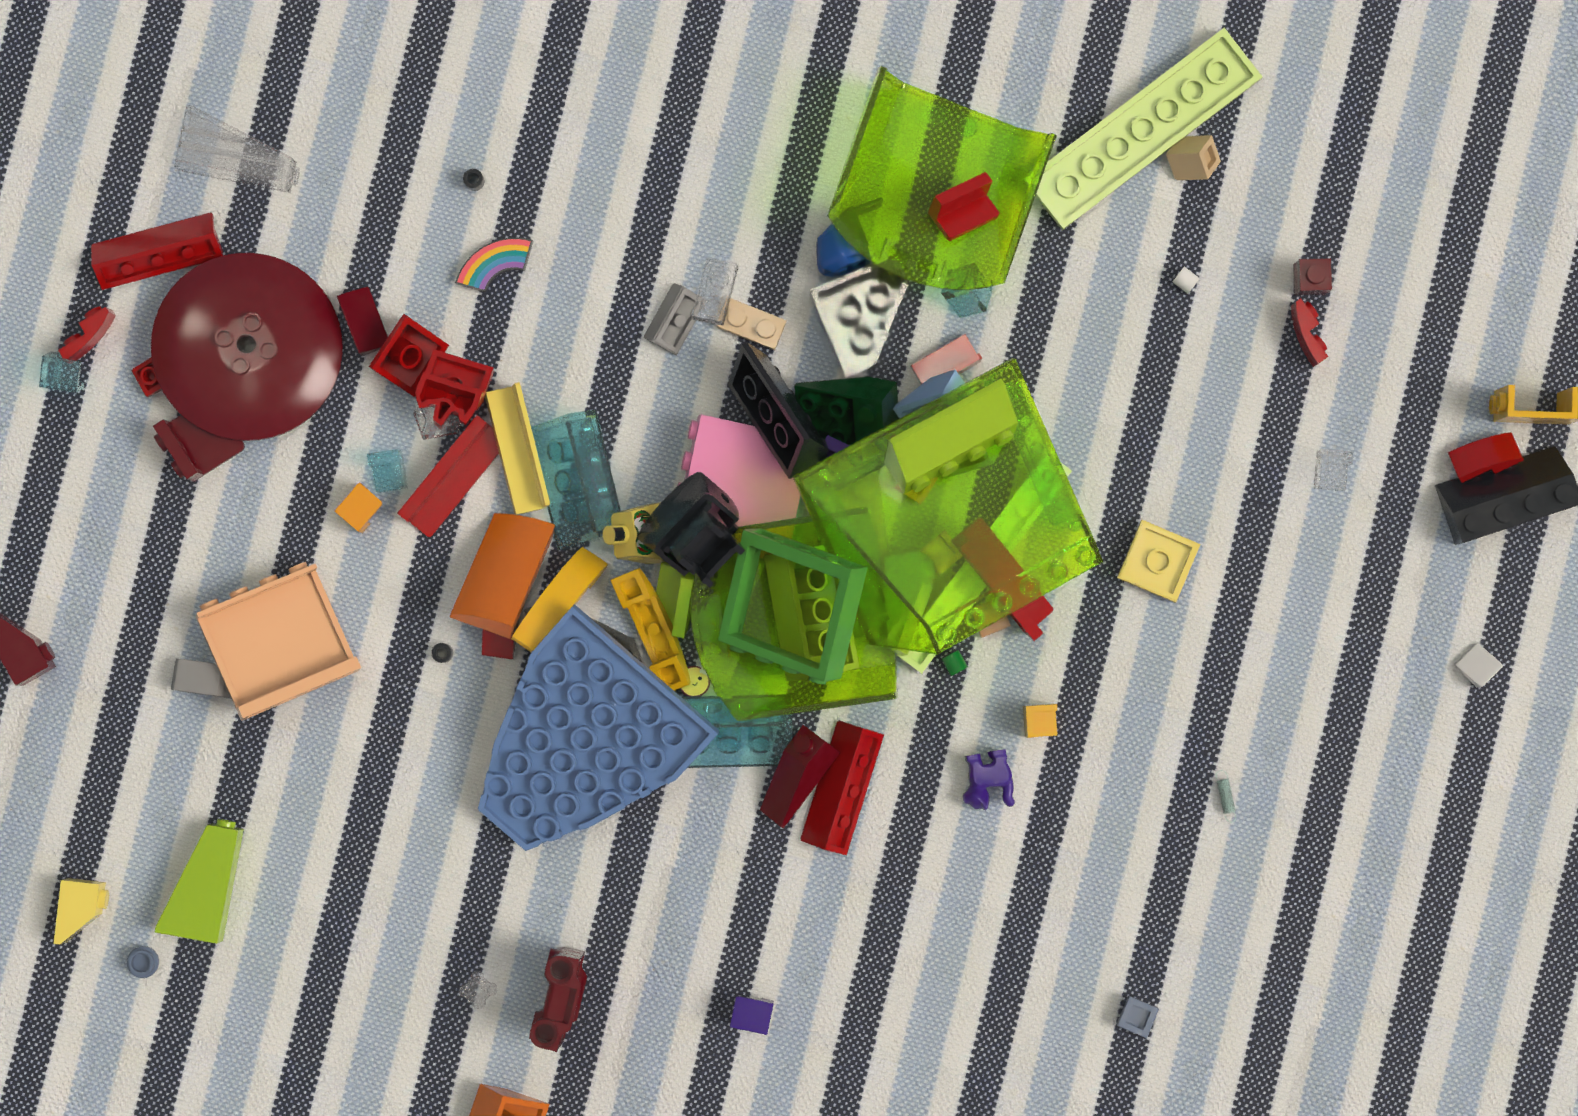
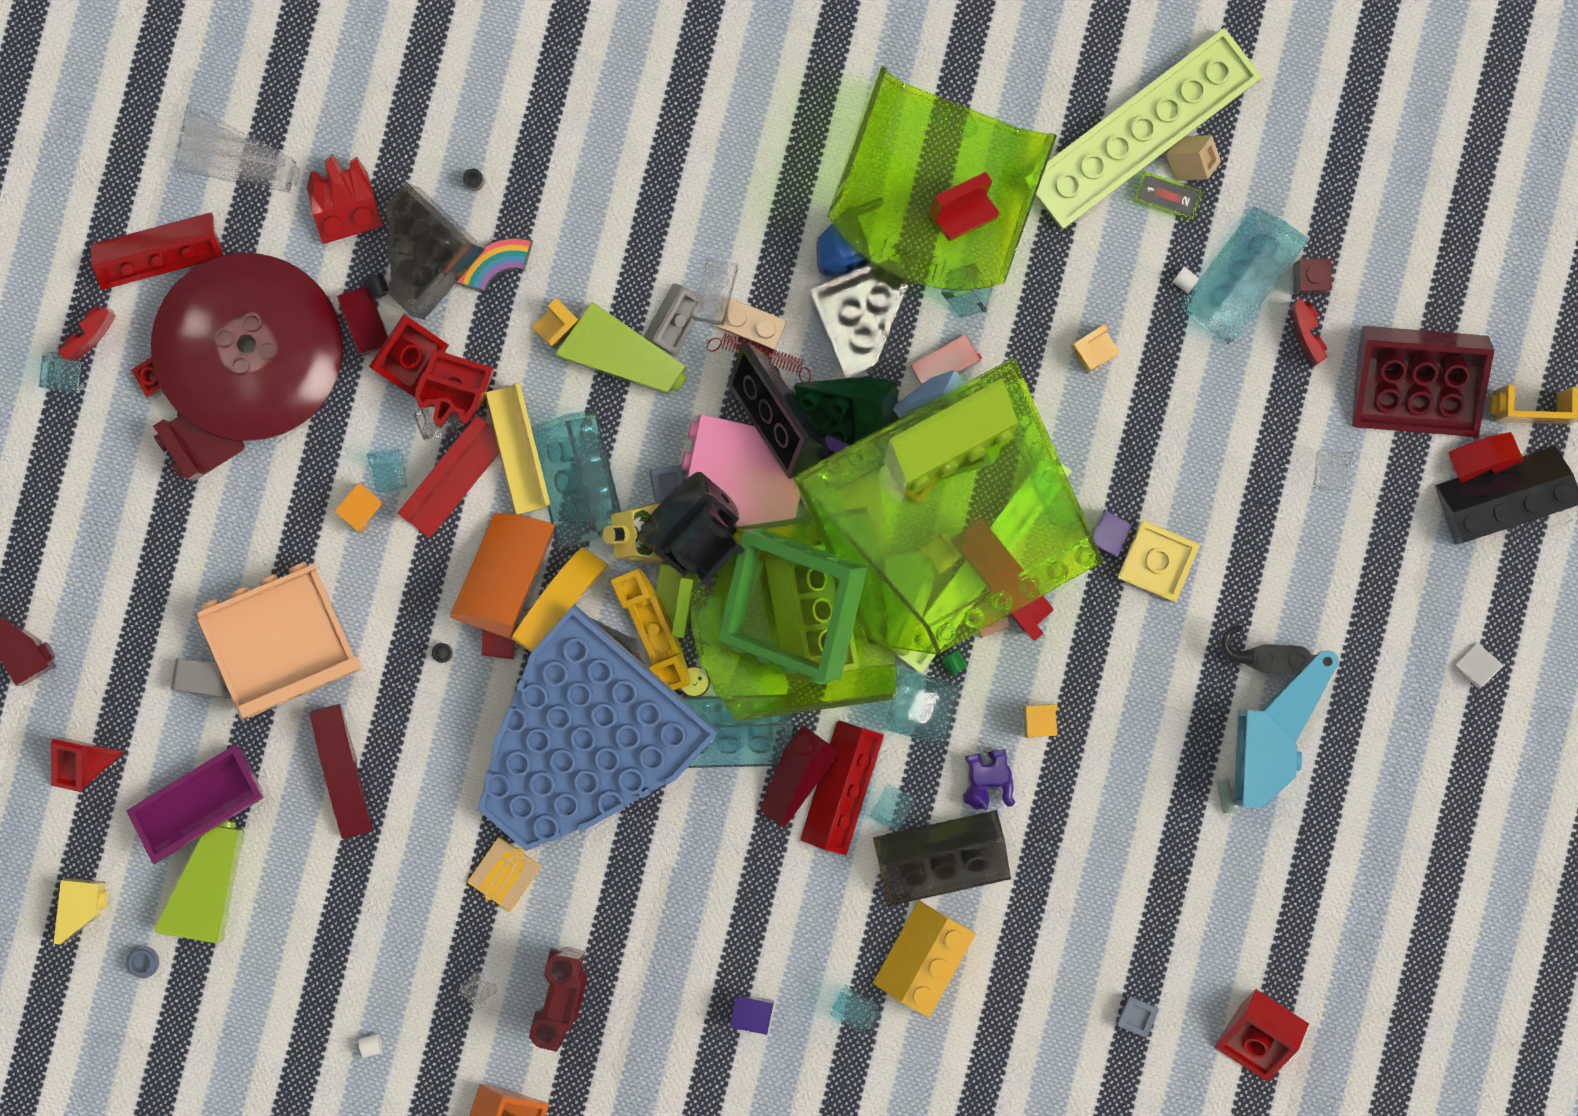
(78, 762): none -> red slope
(195, 803): none -> magenta slope
(341, 771): none -> dark red slope
(343, 200): none -> red plate
(370, 1046): none -> white piece
(377, 286): none -> black piece
(425, 251): none -> clear smoke brick
(504, 874): none -> piece
(555, 323): none -> yellow panel
(618, 351): none -> lime slope
(665, 480): none -> sand blue plate
(765, 347): none -> piece
(855, 1009): none -> clear light blue brick
(892, 807): none -> clear light blue panel
(922, 707): none -> clear light blue slope
(924, 958): none -> yellow slope
(942, 858): none -> clear smoke slope
(1095, 349): none -> yellow panel
(1111, 533): none -> panel
(1167, 196): none -> tile
(1243, 274): none -> clear light blue slope
(1262, 1035): none -> red slope
(1268, 737): none -> medium azure slope
(1421, 381): none -> dark red slope

